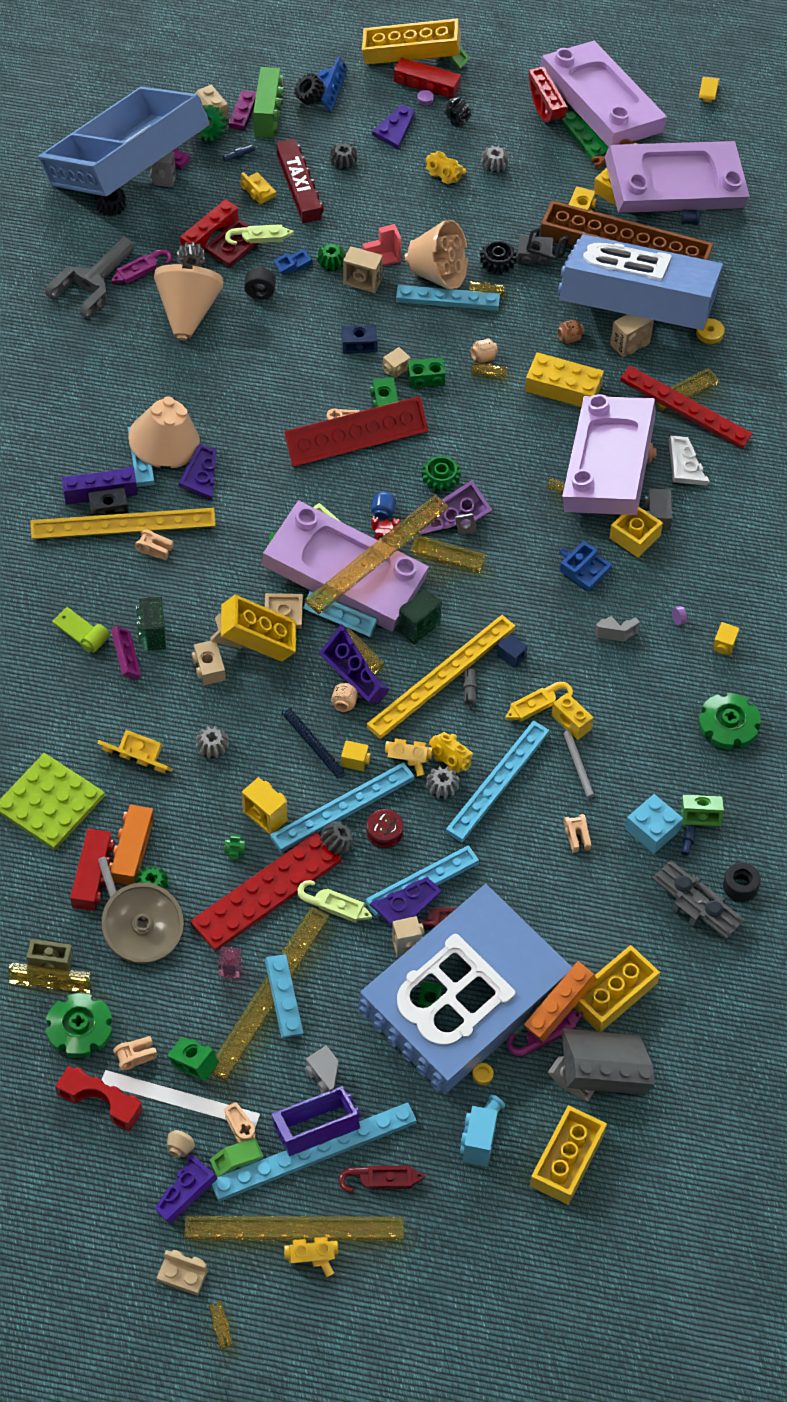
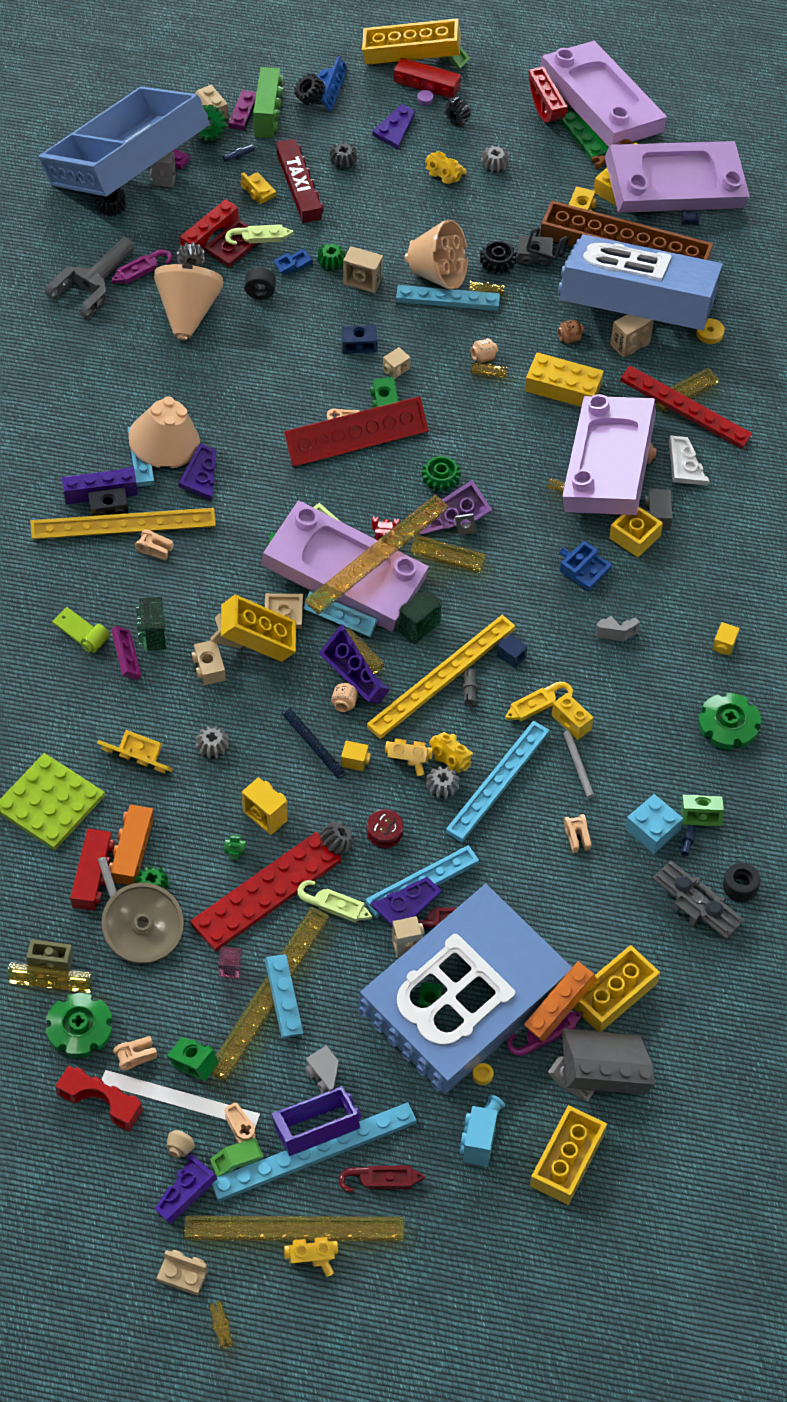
(342, 807): medium azure plate -> none
(383, 505): blue head -> none
(387, 245): coral panel -> none
(426, 372): green brick -> none
(679, 615): medium lavender tile -> none
(709, 89): yellow slope -> none

